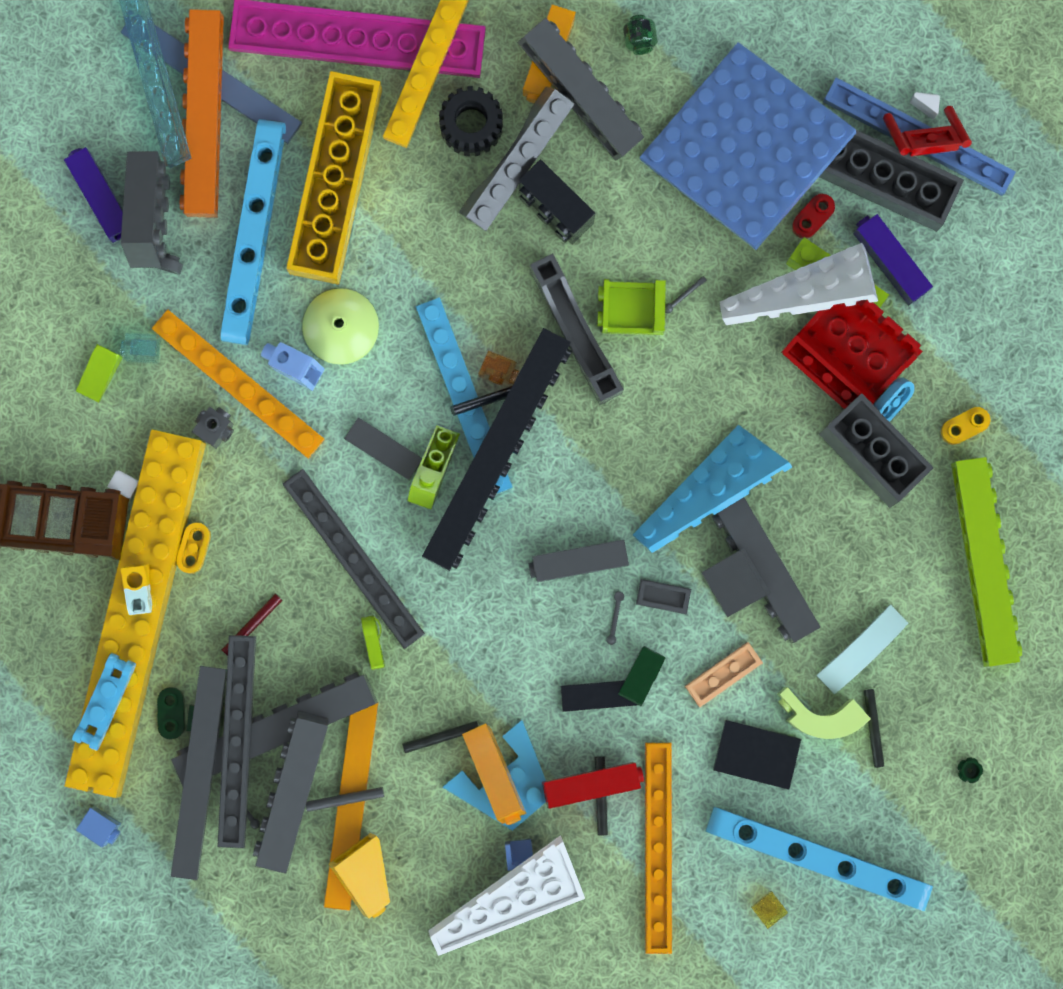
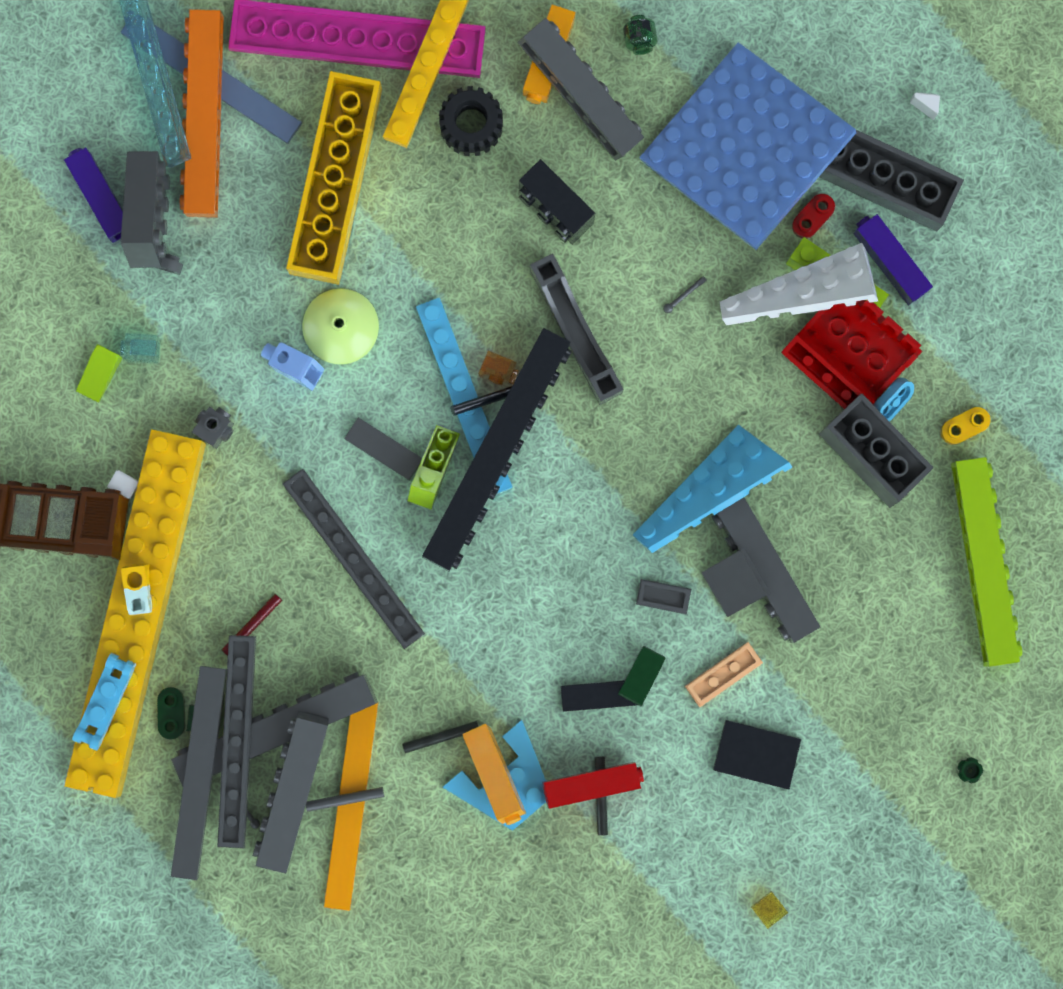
(99, 827): medium blue brick -> none
(194, 548): yellow plate -> none
(238, 384): light orange plate -> none
(253, 232): medium azure beam -> none
(364, 876): yellow slope -> none
(372, 641): lime piece -> none
(497, 188): arch -> none
(517, 852): medium blue panel -> none
(526, 892): white wing -> none
(579, 561): dark grey brick -> none
(611, 639): dark grey hinge -> none
(632, 307): lime panel -> none
(658, 848): light orange tile -> none
(819, 859): medium azure beam -> none
(838, 724): yellowish green arch -> none
(862, 649): light aqua slope -> none
(874, 730): pearl dark grey bar -> none
(930, 139): red plate -> none
(964, 161): medium blue plate -> none

